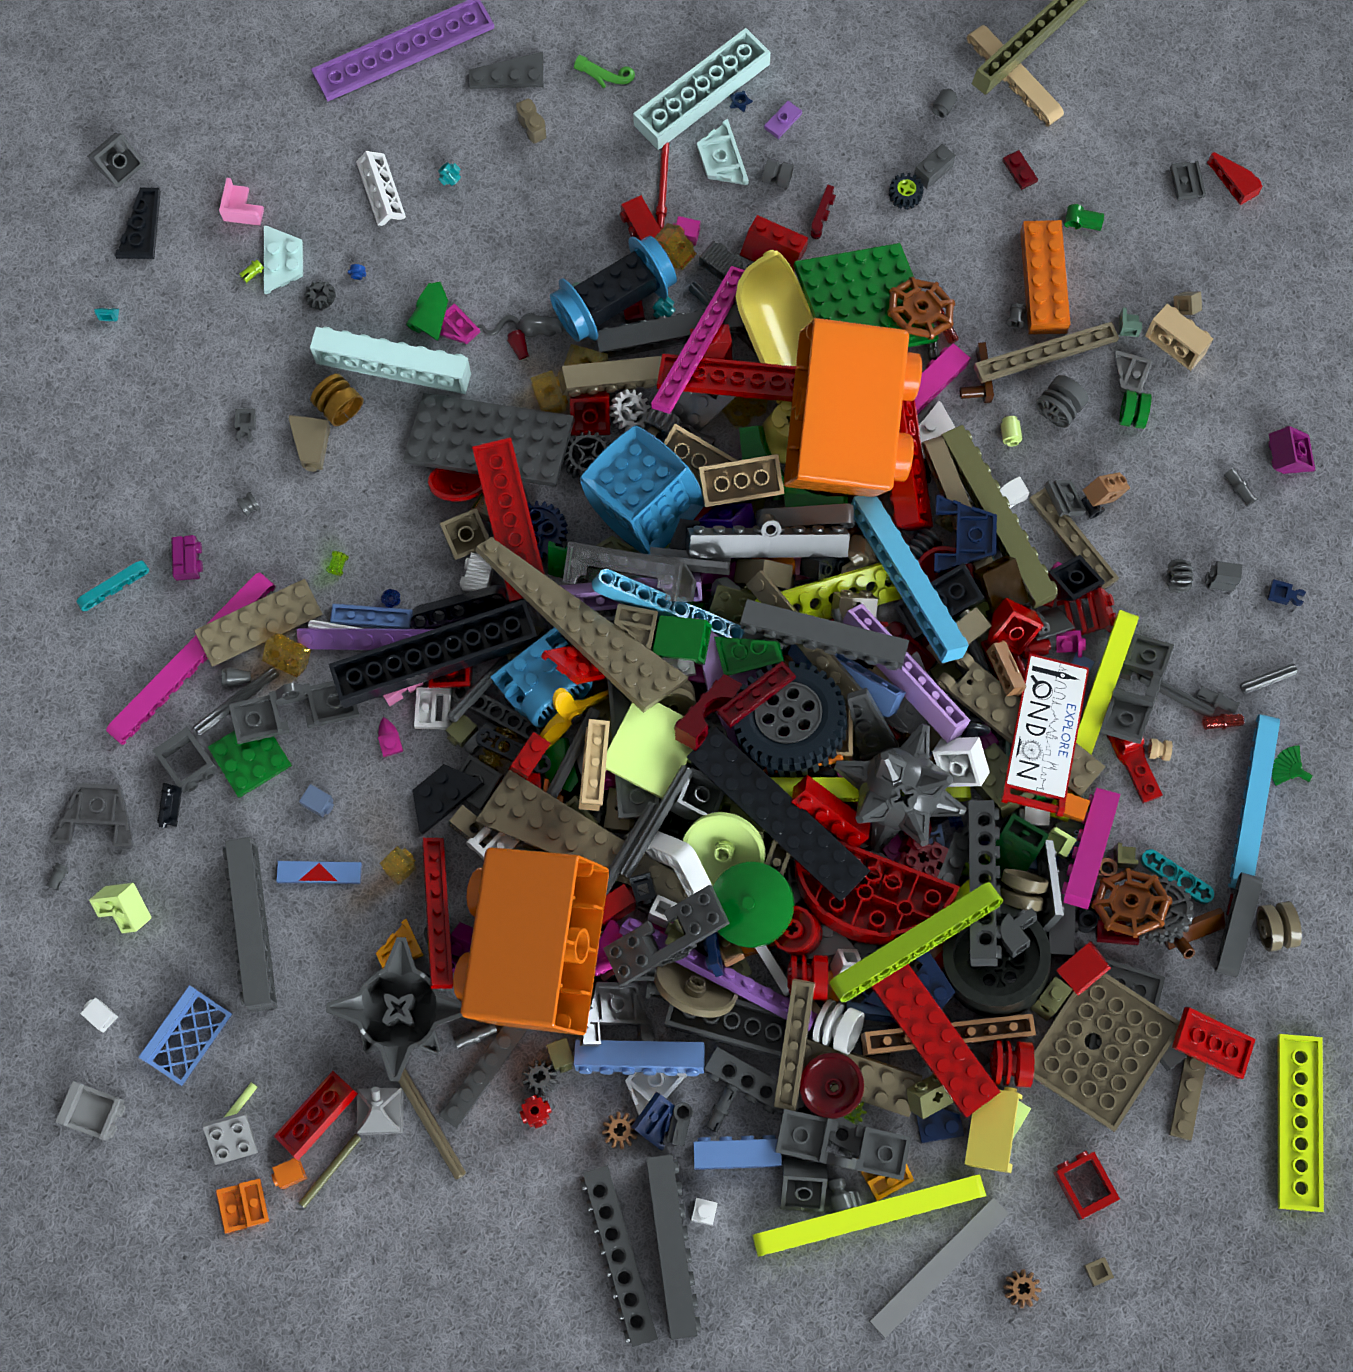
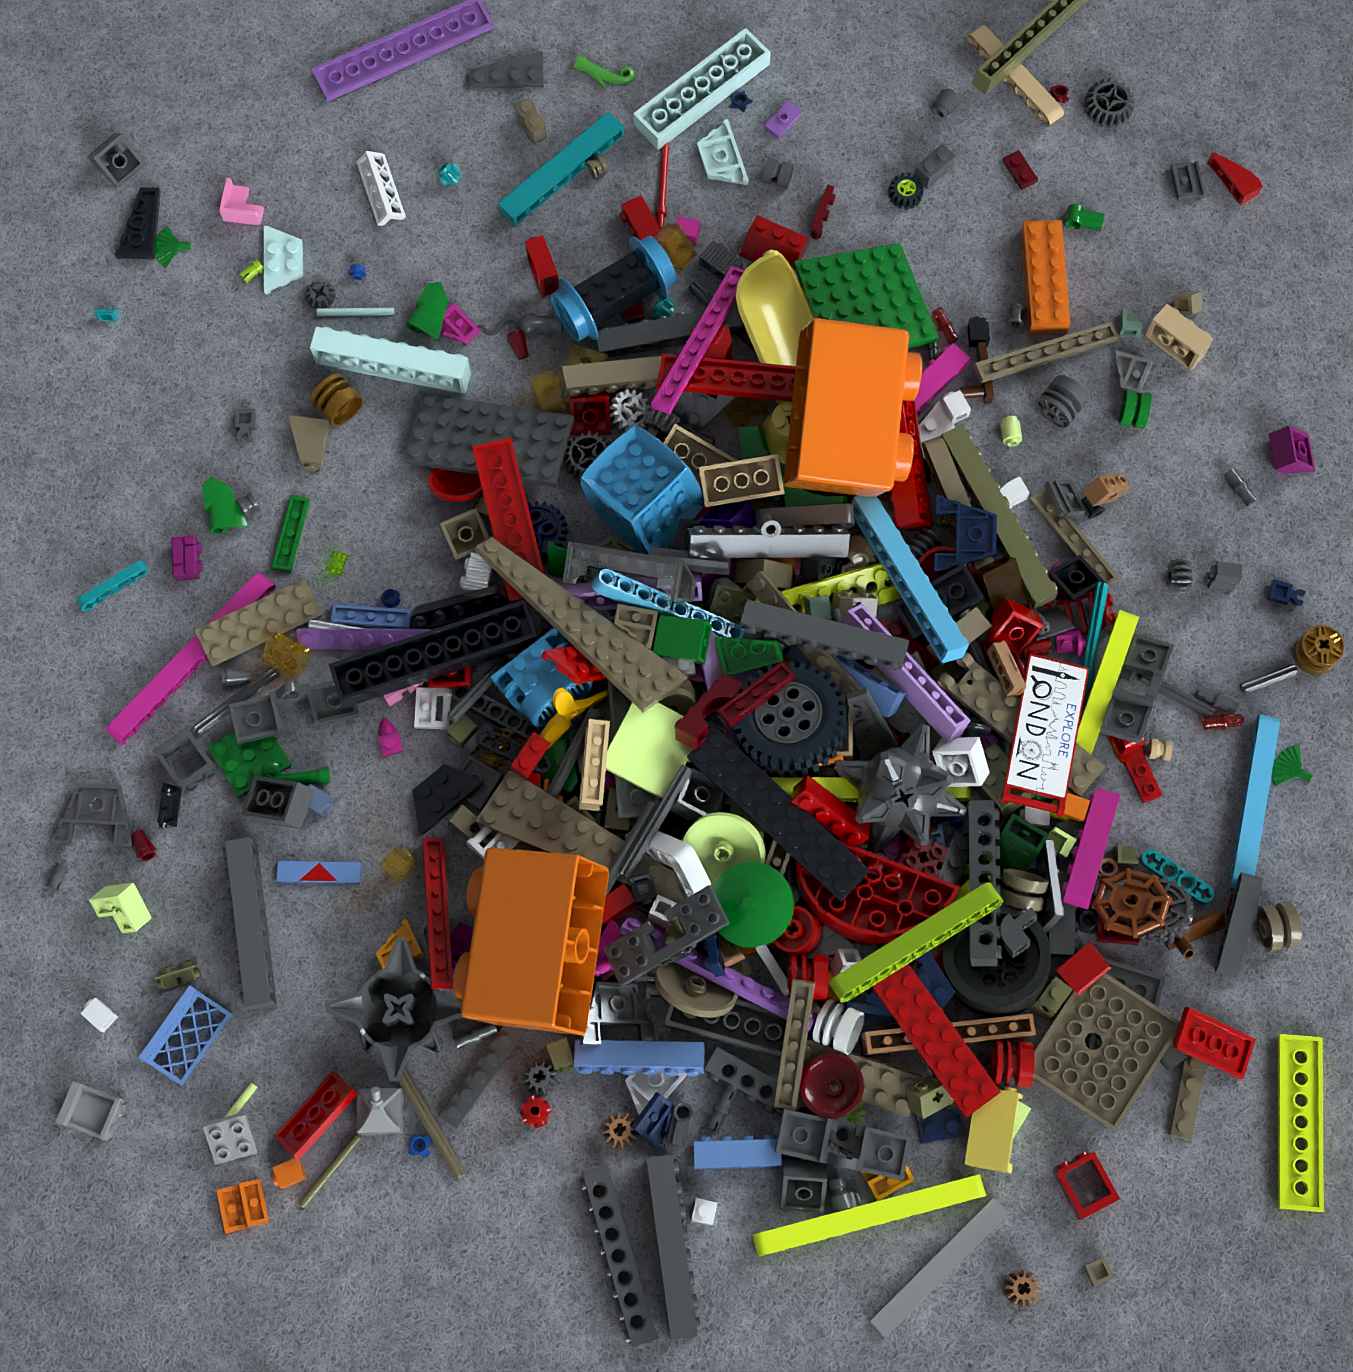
(143, 846): none -> dark red cone
(168, 246): none -> green hand
(169, 976): none -> olive hinge
(221, 507): none -> green panel
(278, 802): none -> dark grey brick
(290, 534): none -> green tile
(320, 775): none -> green plant
(355, 311): none -> light aqua bar
(415, 1140): none -> blue plate
(542, 265): none -> red window
(561, 169): none -> teal brick
(597, 166): none -> dark tan wheel
(817, 606): none -> sand green panel
(915, 314): dark orange plate -> none
(956, 406): none -> white brick
(978, 331): none -> black window
(1060, 89): none -> dark red plate
(1094, 633): none -> teal axle
(1098, 100): none -> dark grey gear
(1311, 657): none -> pearl gold wheel

